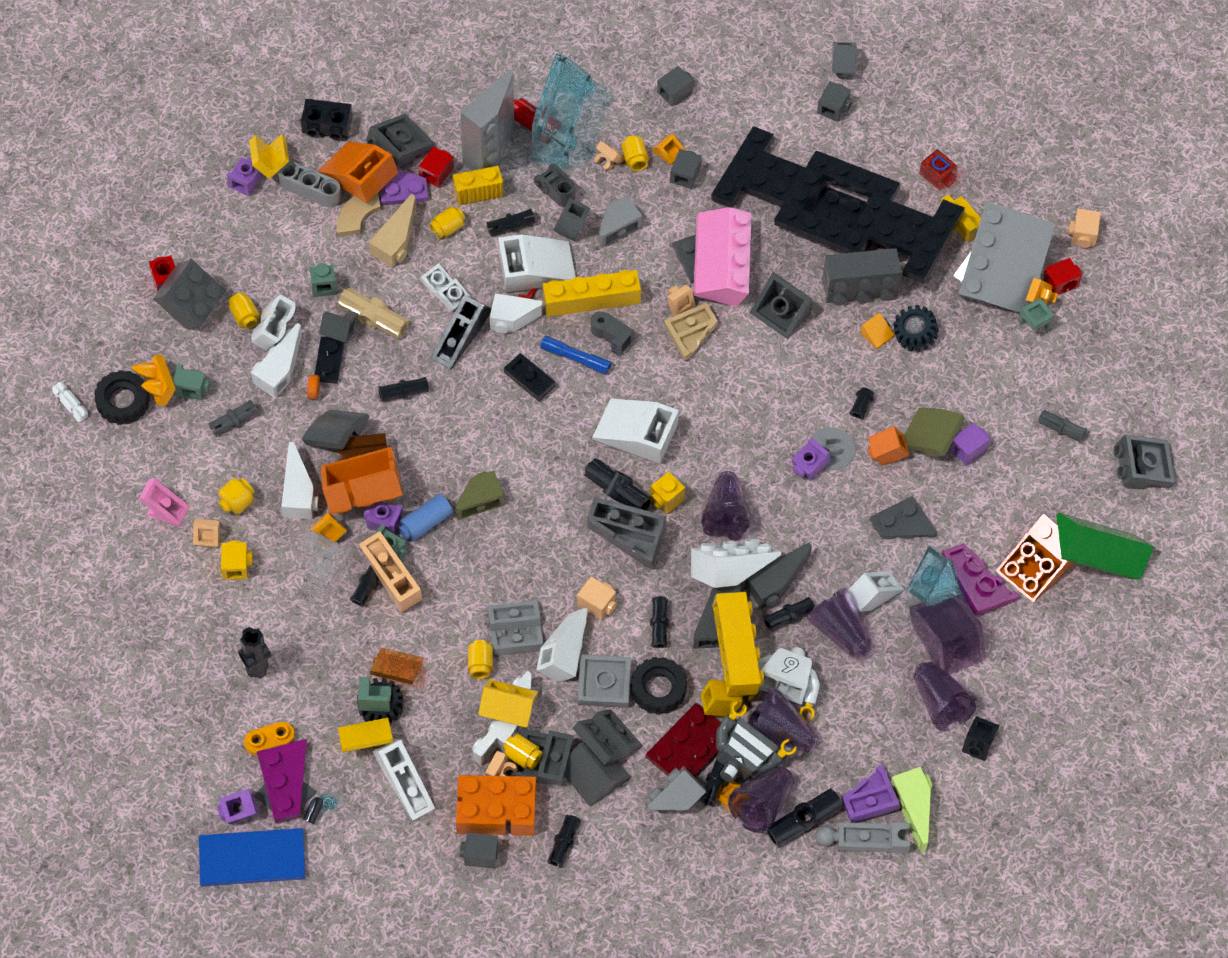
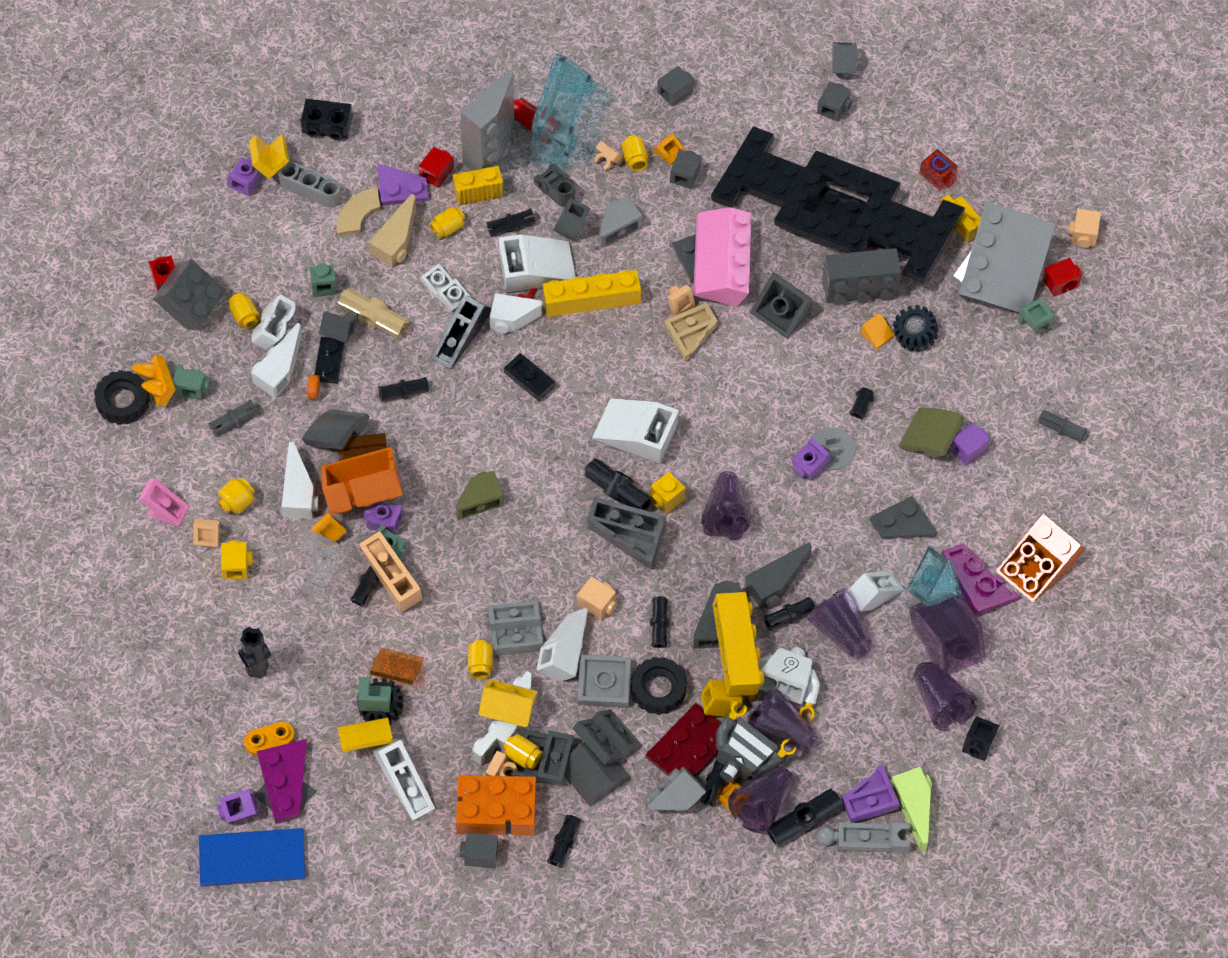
(70, 401): white axle -> none
(317, 804): black arm -> none
(361, 169): orange slope -> none
(400, 138): dark grey plate -> none
(425, 517): medium blue brick -> none
(589, 360): blue piece -> none
(612, 330): dark grey leg -> none
(730, 562): white slope -> none
(888, 446): orange brick -> none
(1041, 290): light orange tile -> none
(1102, 547): green slope -> none
(1144, 462): dark grey plate -> none

